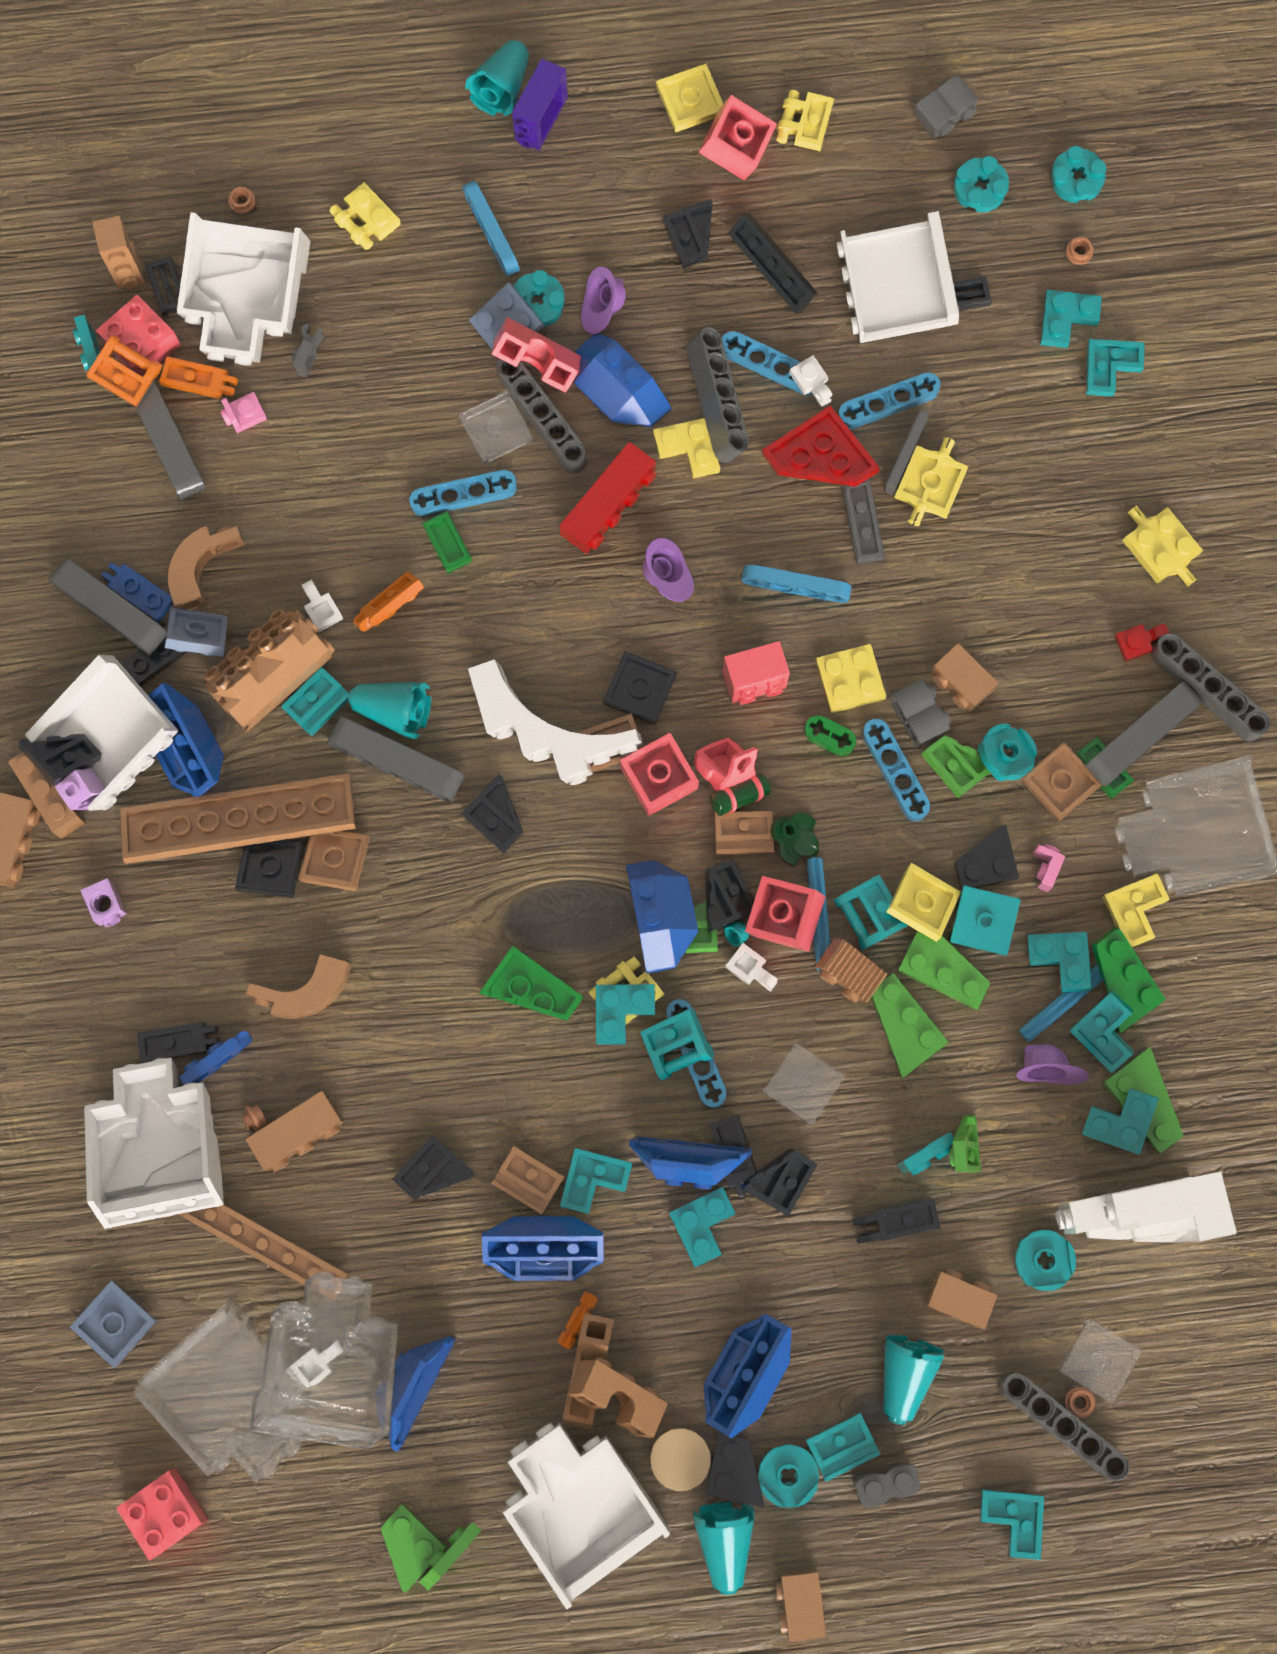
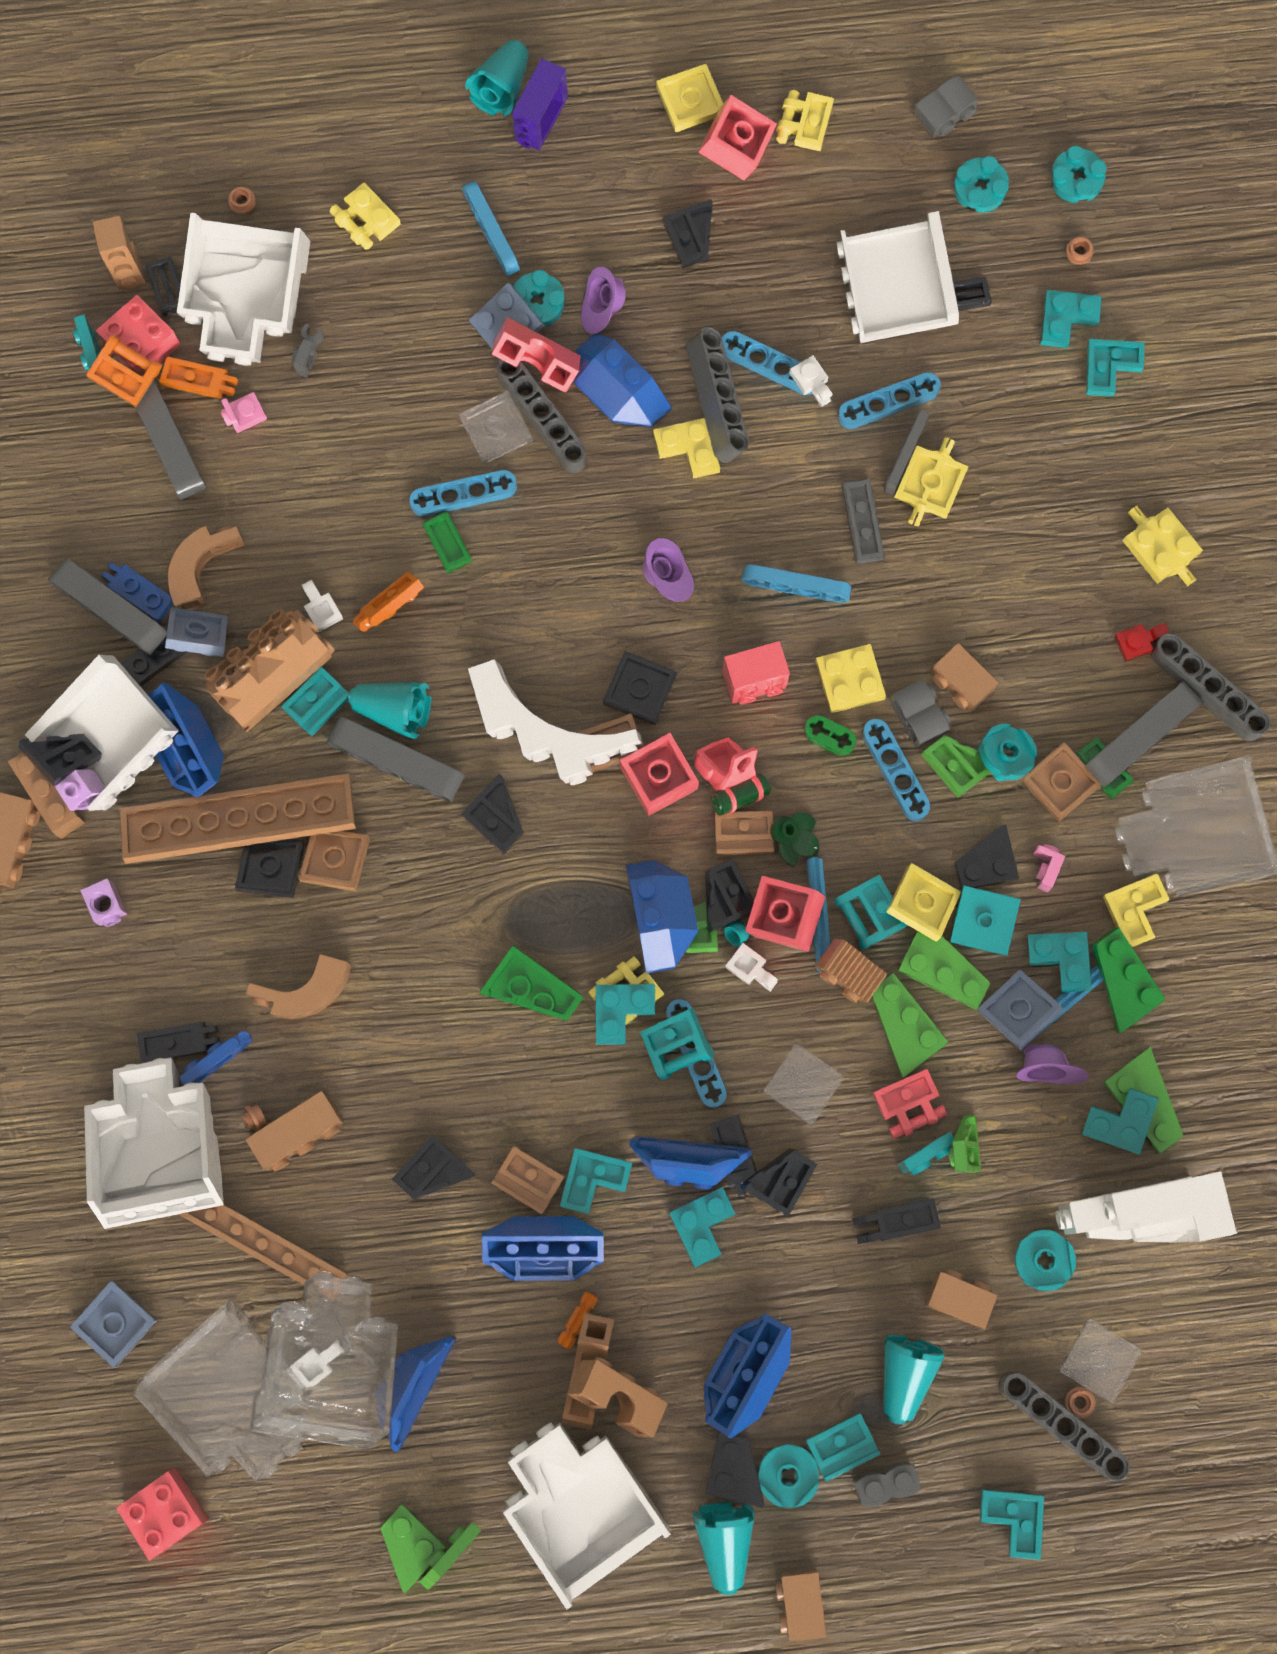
(608, 498): red brick -> none
(680, 1459): tan tile -> none
(772, 263): black plate -> none
(822, 452): red plate -> none
(906, 1095): none -> coral plate
(1020, 1009): none -> sand blue plate
(1098, 1032): teal plate -> none

